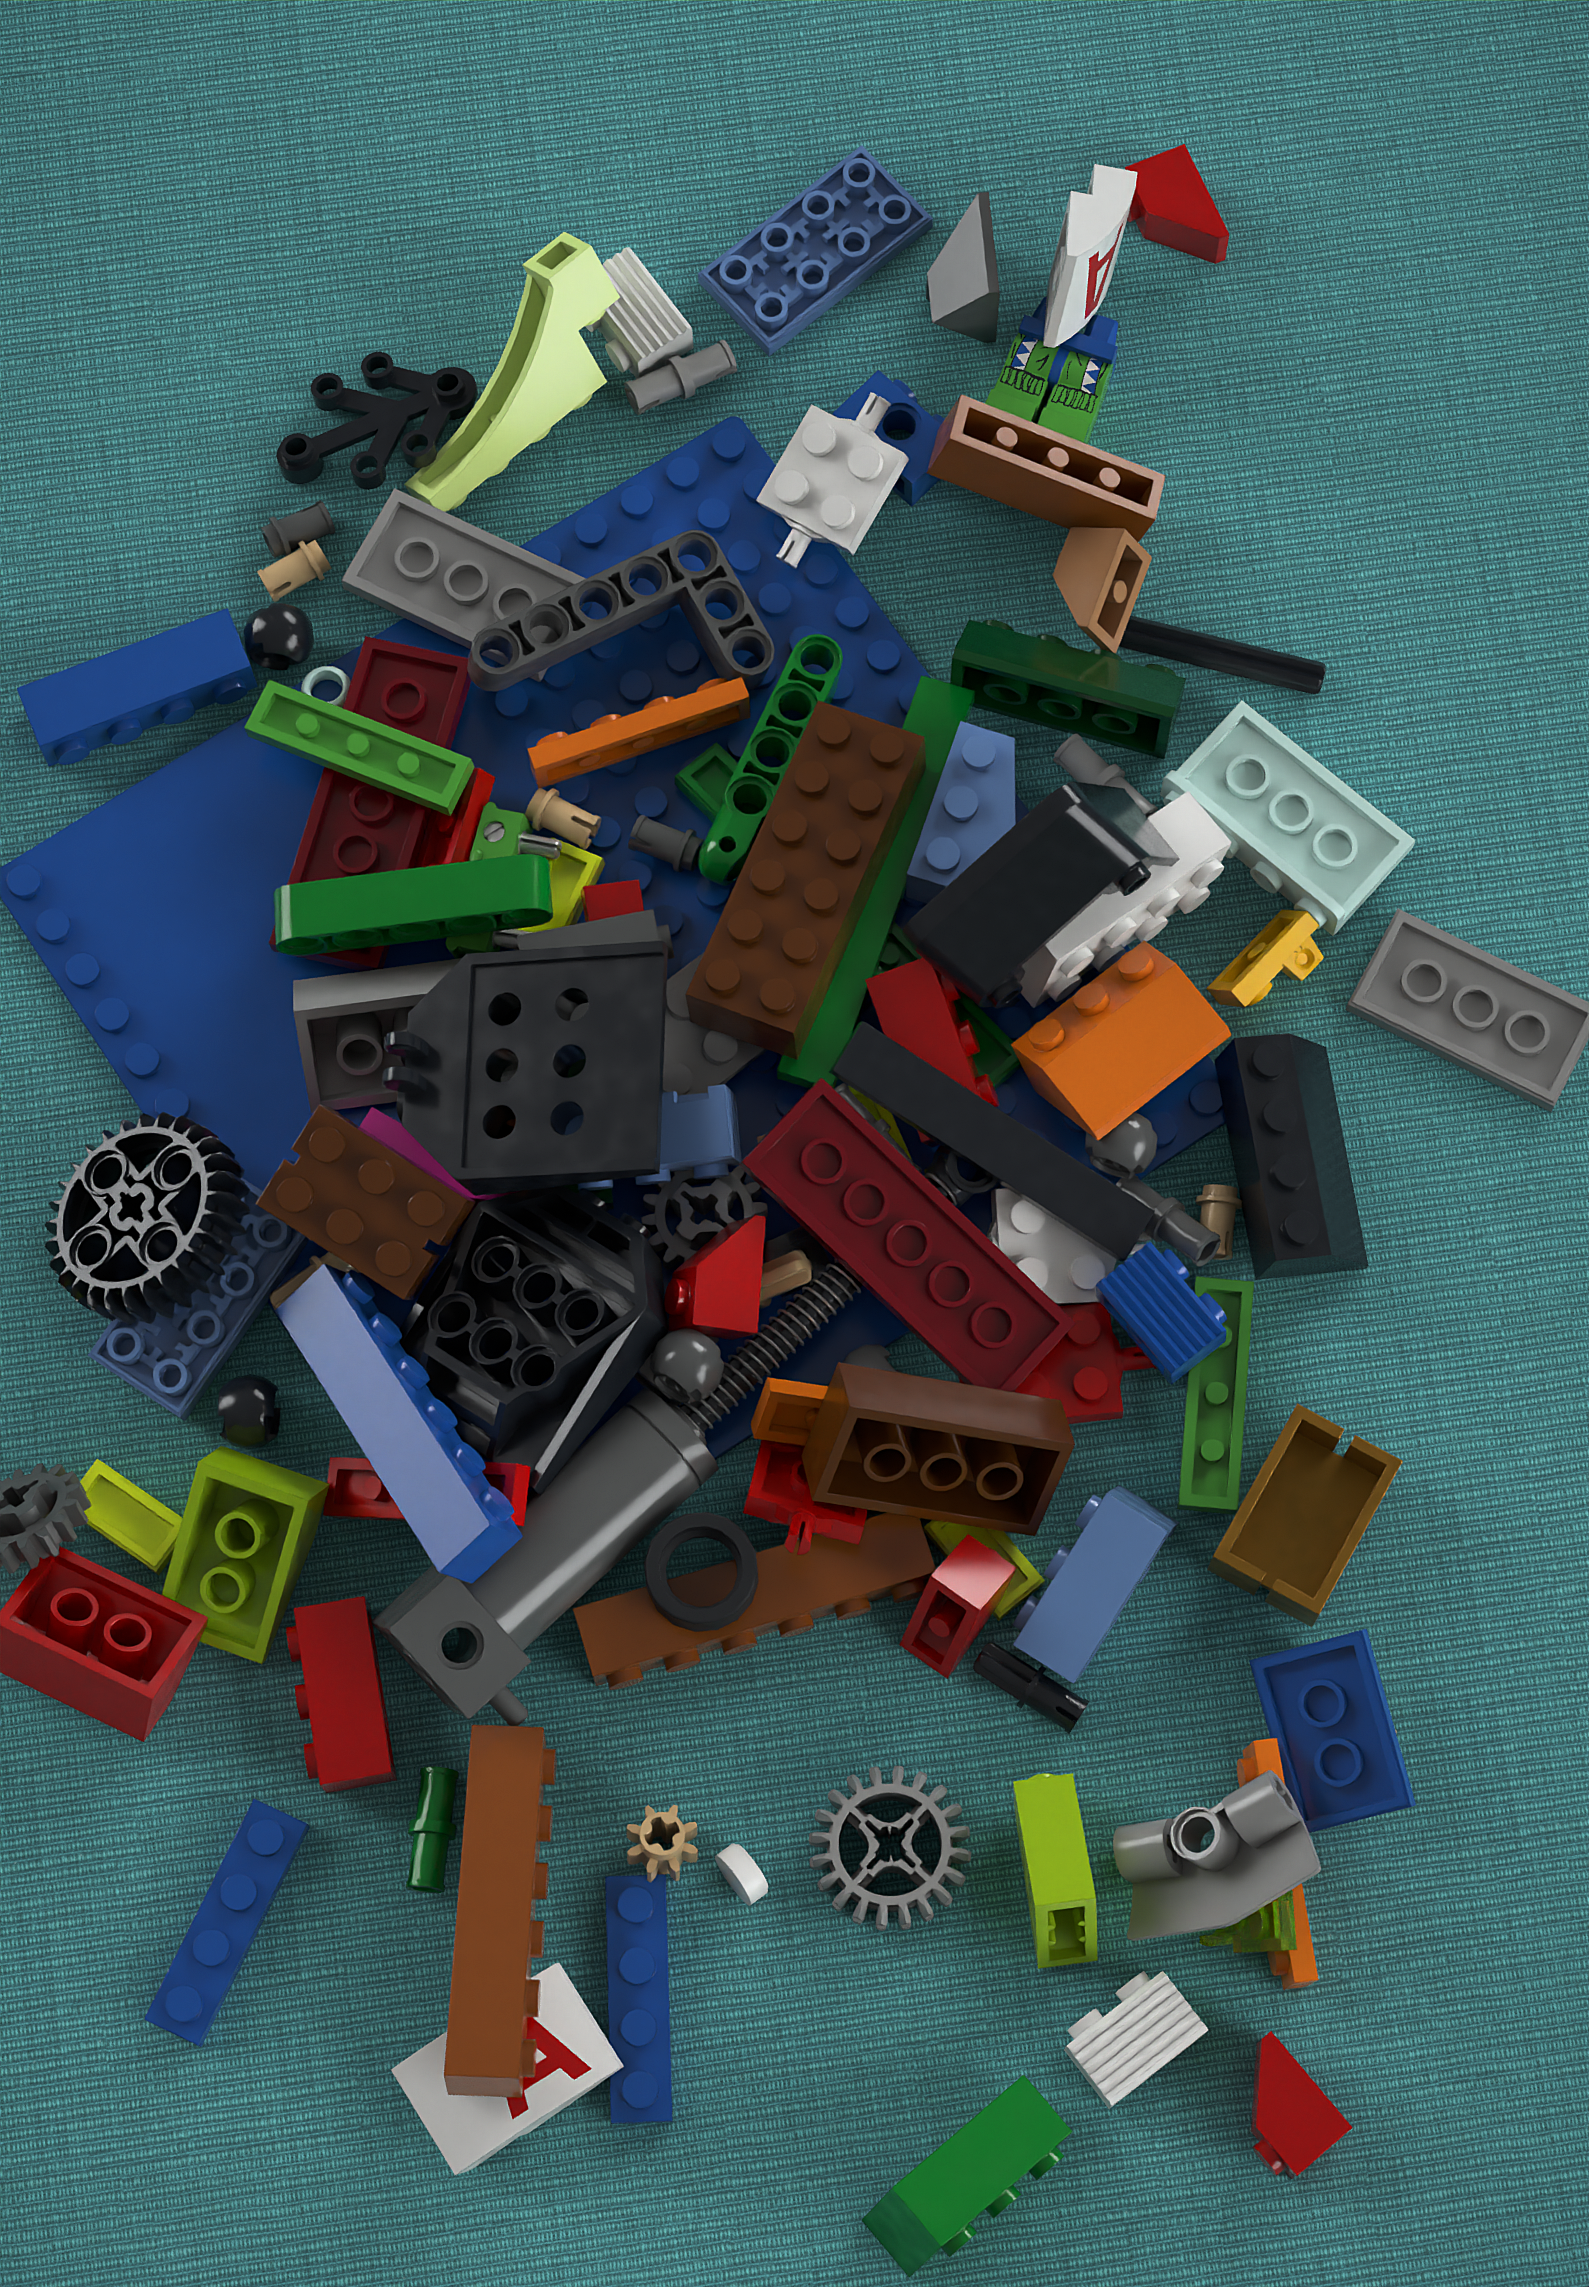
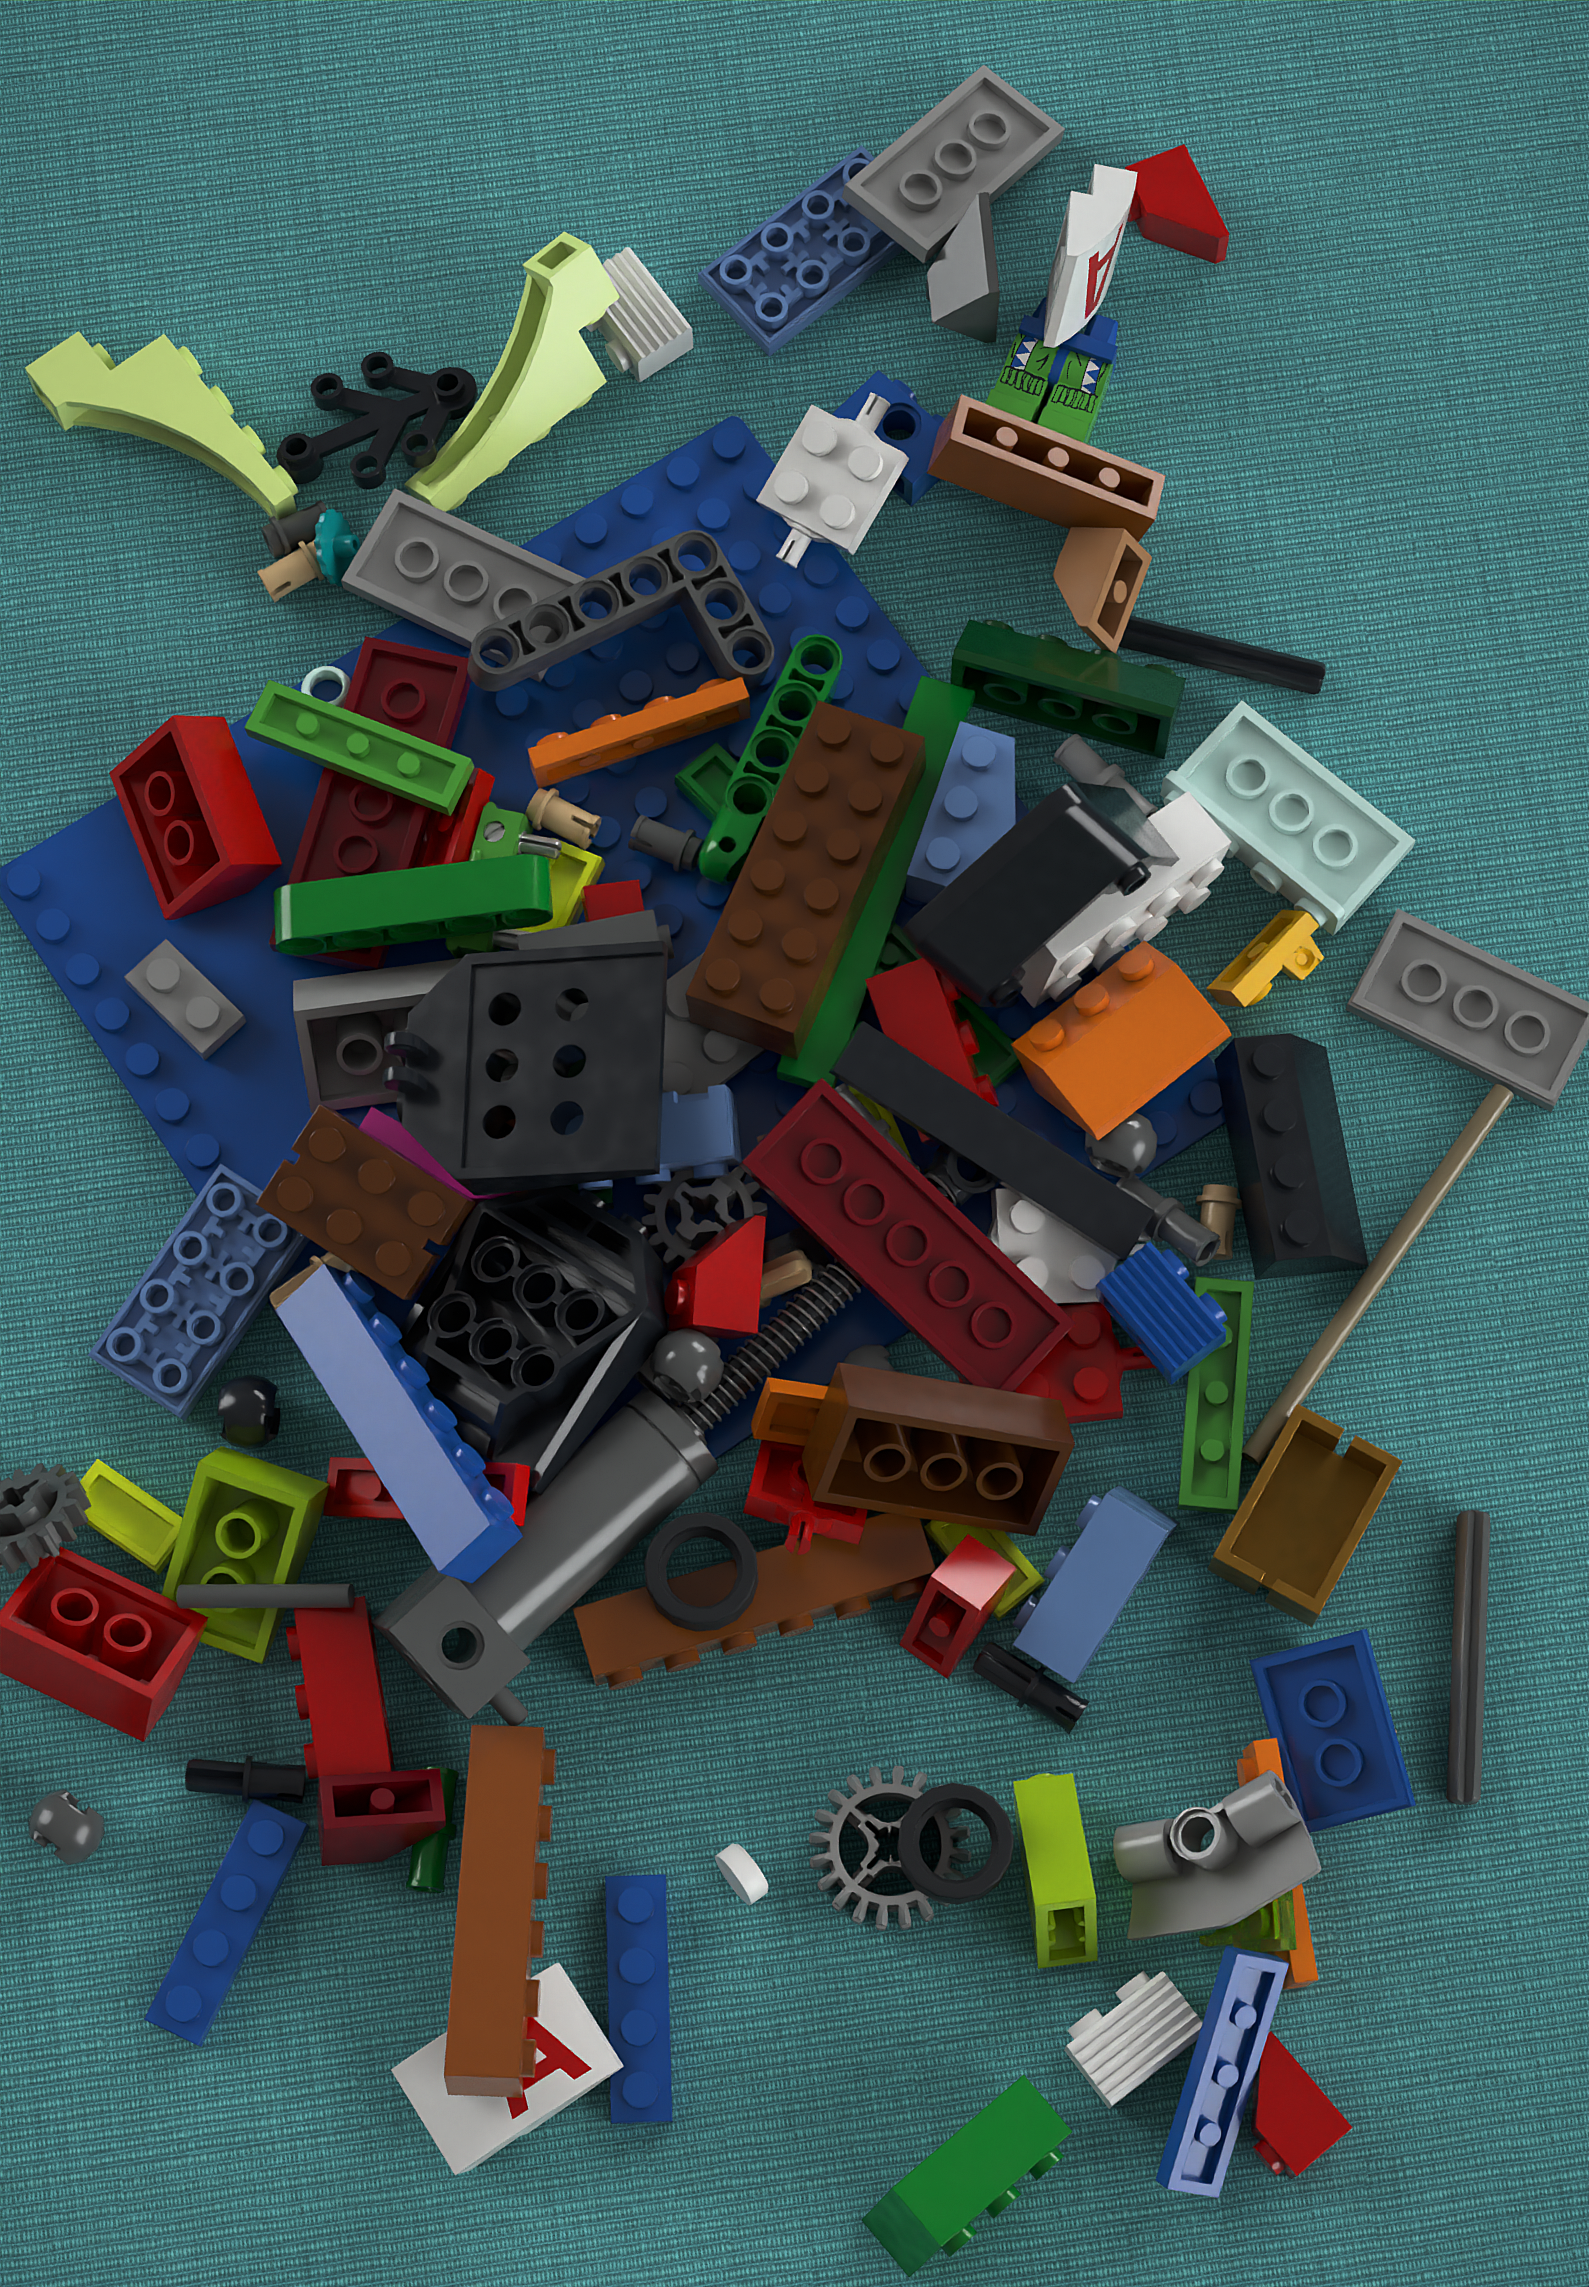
(71, 1830): none -> dark grey piece
(137, 688): blue brick -> none
(157, 1217): black gear -> none
(161, 400): none -> yellowish green arch
(185, 999): none -> light grey plate
(194, 815): none -> red slope
(247, 1779): none -> black axle
(265, 1596): none -> dark grey bar
(278, 636): black piece -> none
(334, 545): none -> teal piece
(377, 1814): none -> dark red slope
(672, 1831): tan gear -> none
(680, 377): light grey pin -> none
(961, 1797): none -> black tyre
(964, 146): none -> light grey plate
(1222, 2072): none -> plate
(1377, 1273): none -> dark tan piece
(1468, 1658): none -> dark grey axle

